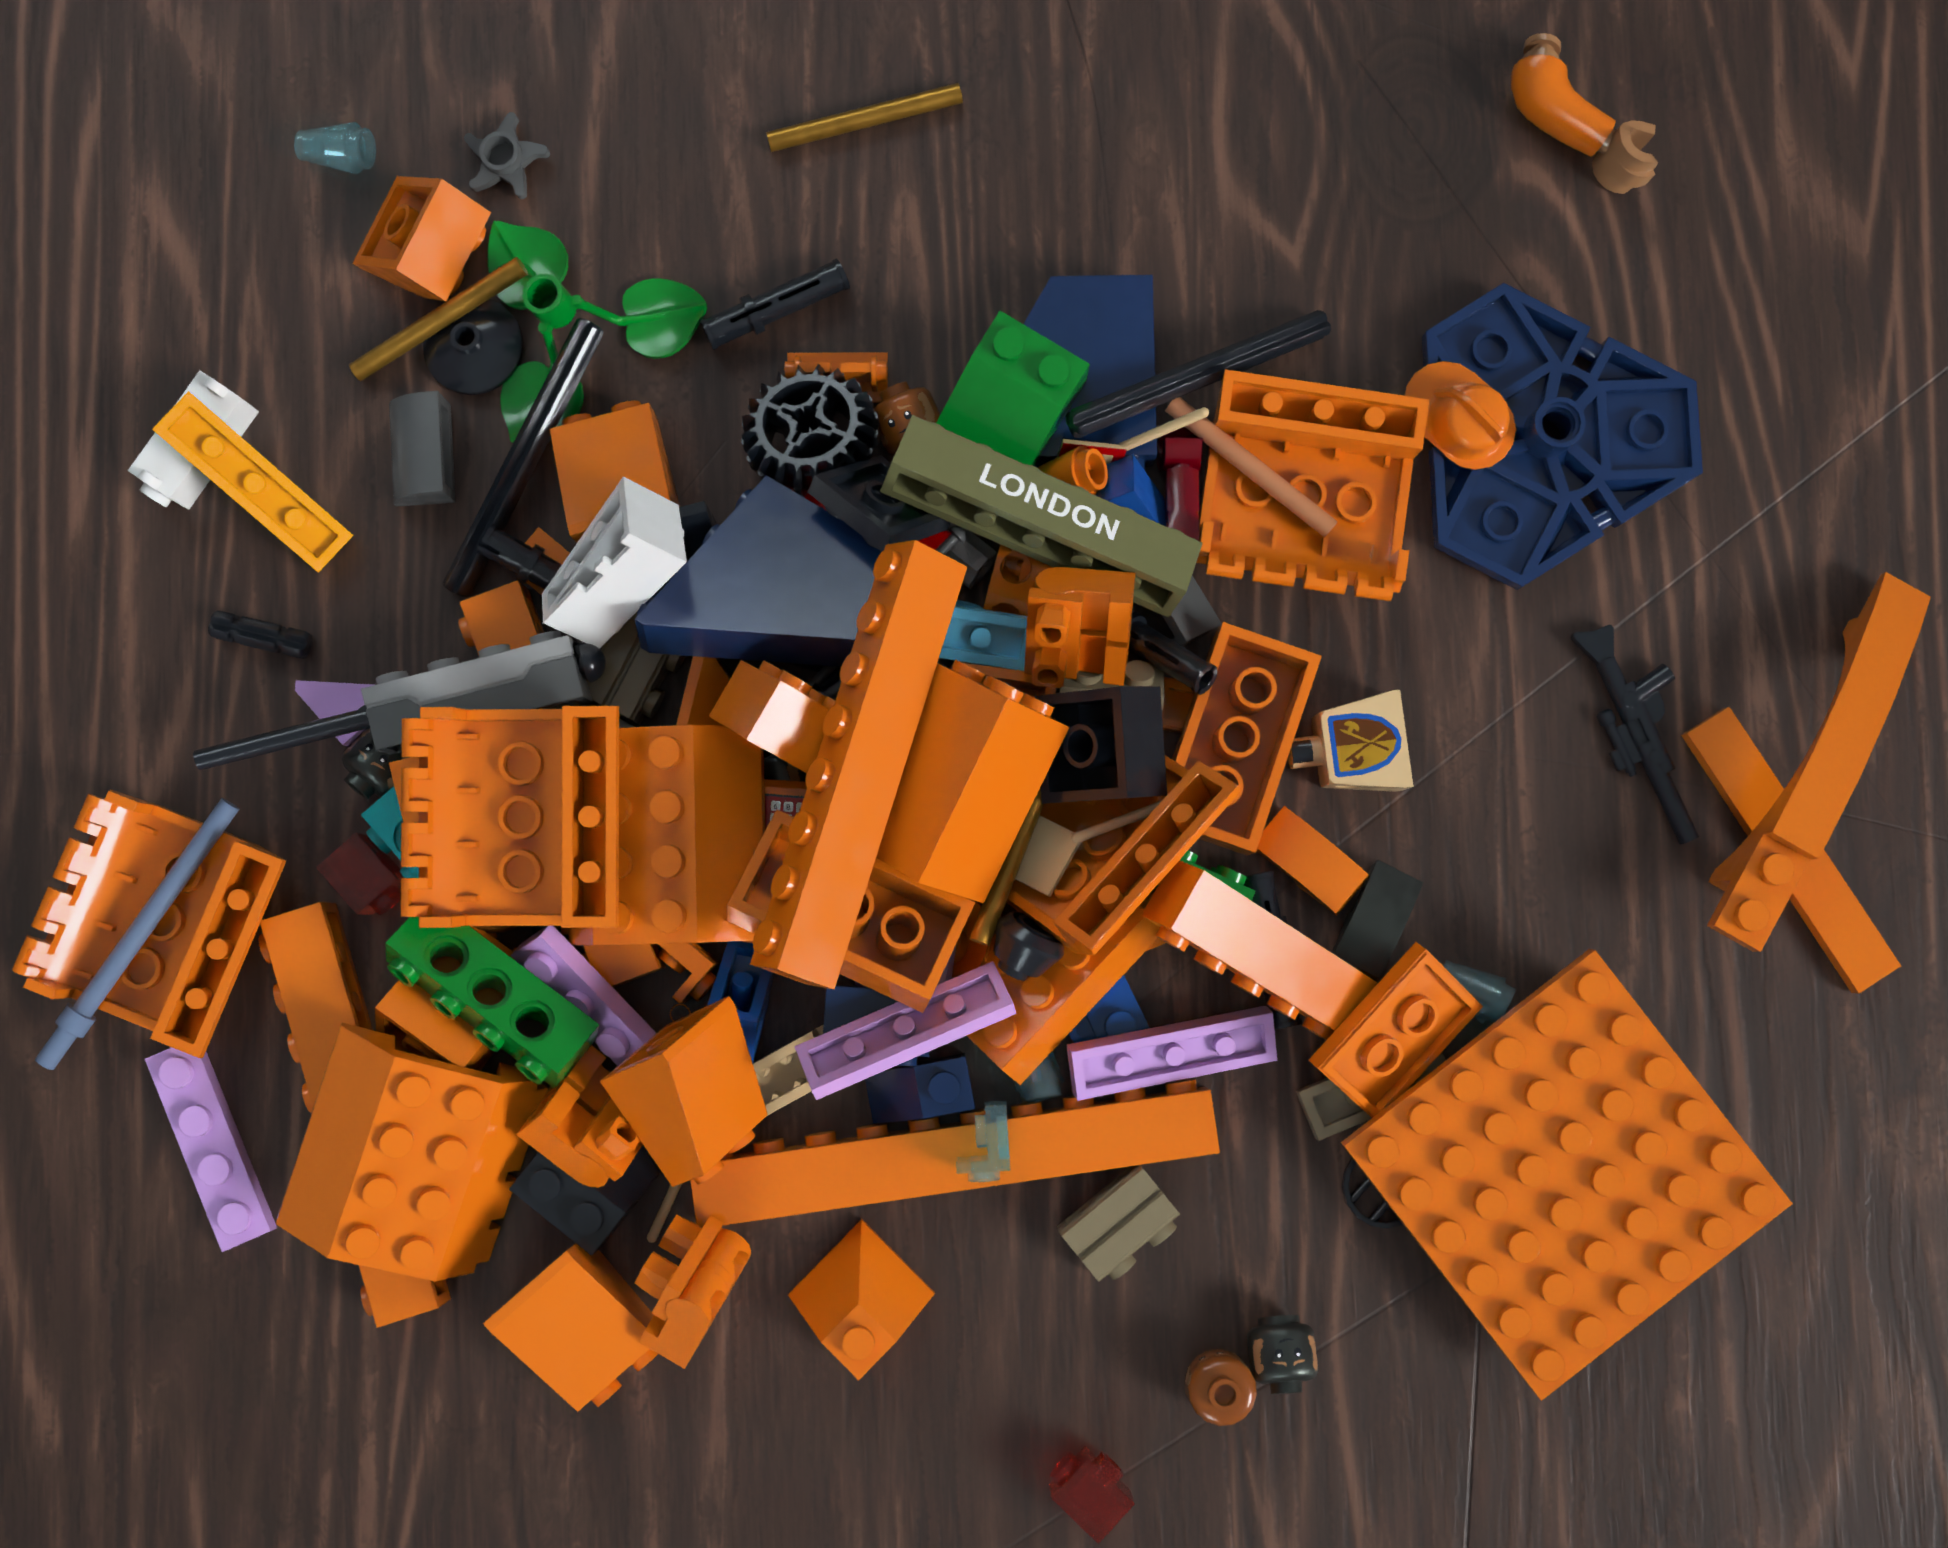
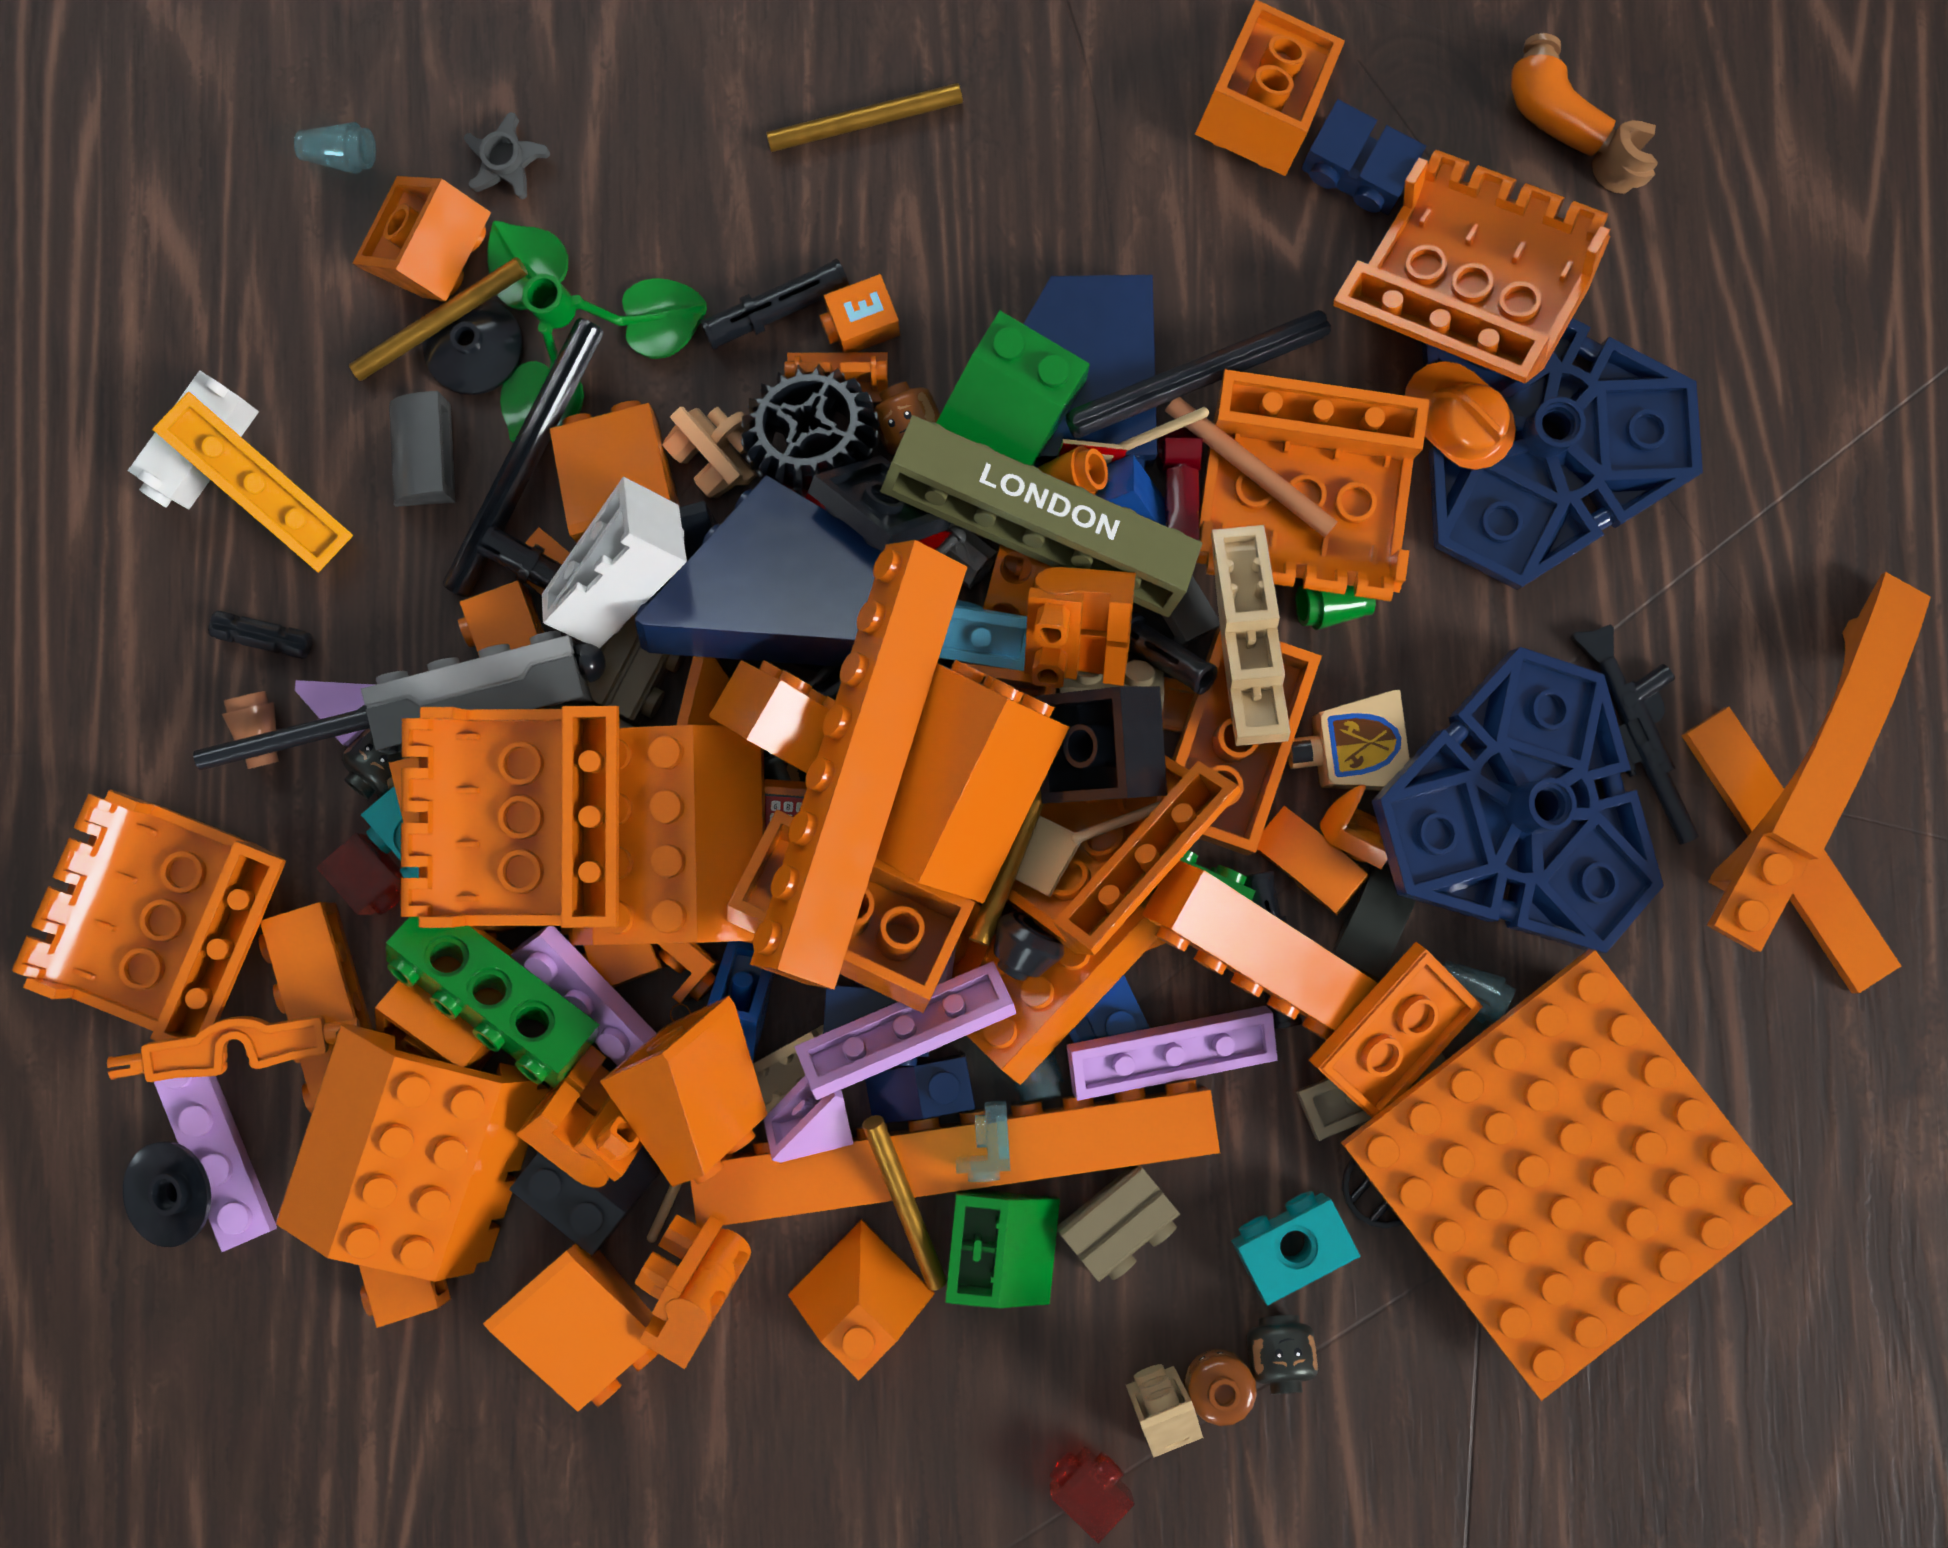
(78, 1017): sand blue bar -> none
(166, 1194): none -> black dish
(207, 1052): none -> orange piece
(248, 717): none -> nougat cone
(697, 433): none -> light nougat hips
(806, 1125): none -> lavender slope
(860, 315): none -> orange brick
(904, 1202): none -> pearl gold bar
(1002, 1249): none -> green slope
(1164, 1409): none -> tan slope
(1250, 635): none -> tan slope
(1270, 88): none -> orange slope
(1324, 1250): none -> teal brick
(1328, 609): none -> green cone
(1354, 829): none -> orange plate
(1359, 164): none -> dark blue piece
(1470, 823): none -> dark blue plate
(1479, 268): none -> orange slope

